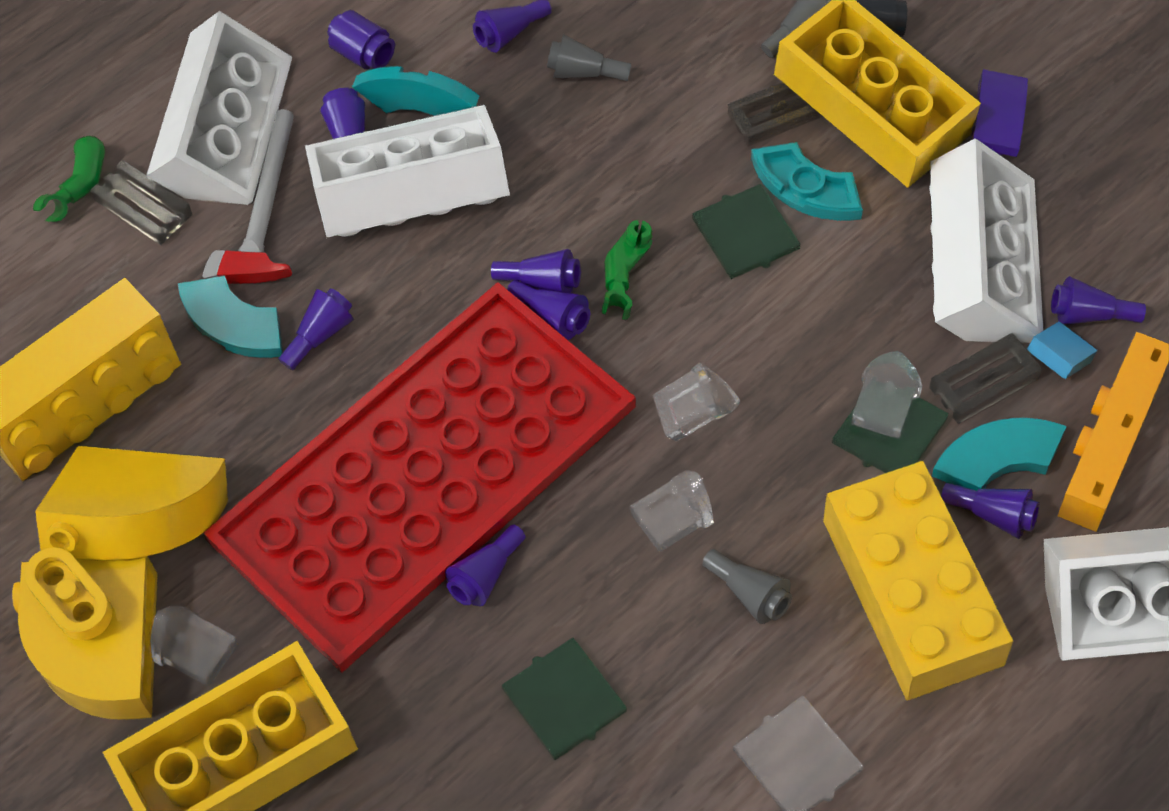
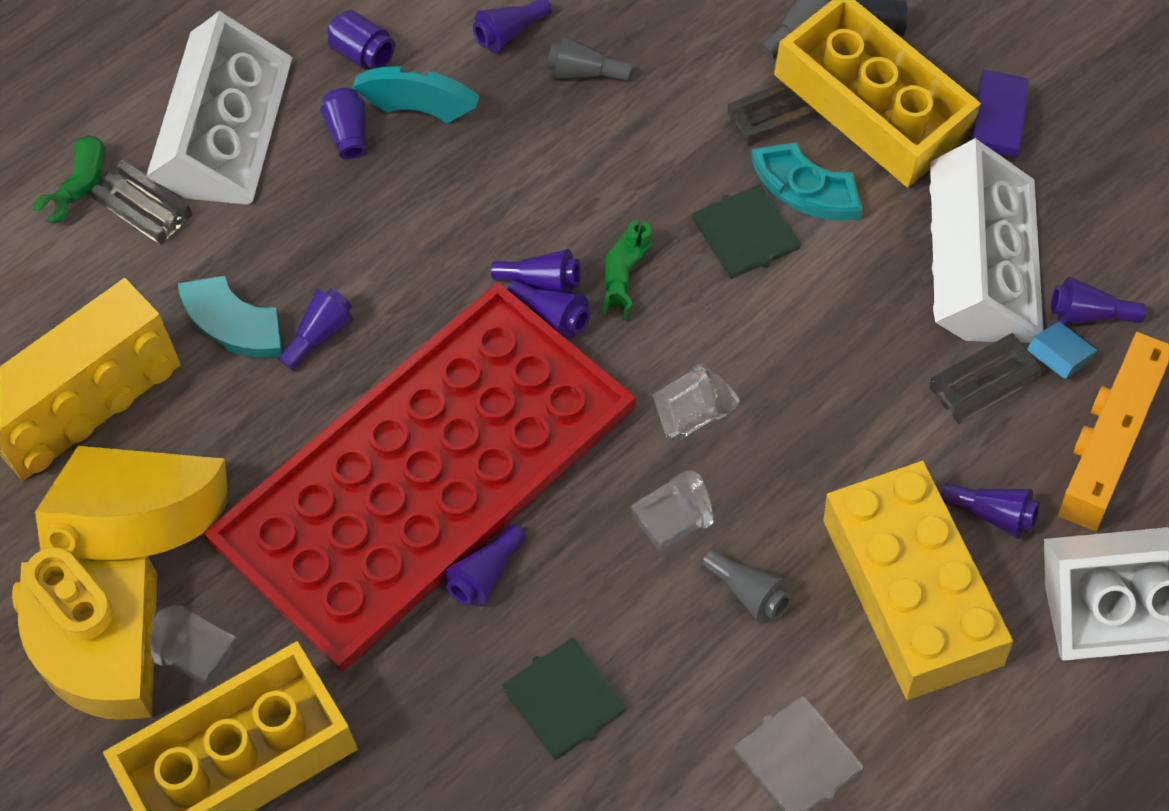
(251, 262): light grey piece -> none
(407, 171): white slope -> none
(887, 394): clear tile -> none
(889, 452): clear green piece -> none
(999, 449): teal tile -> none

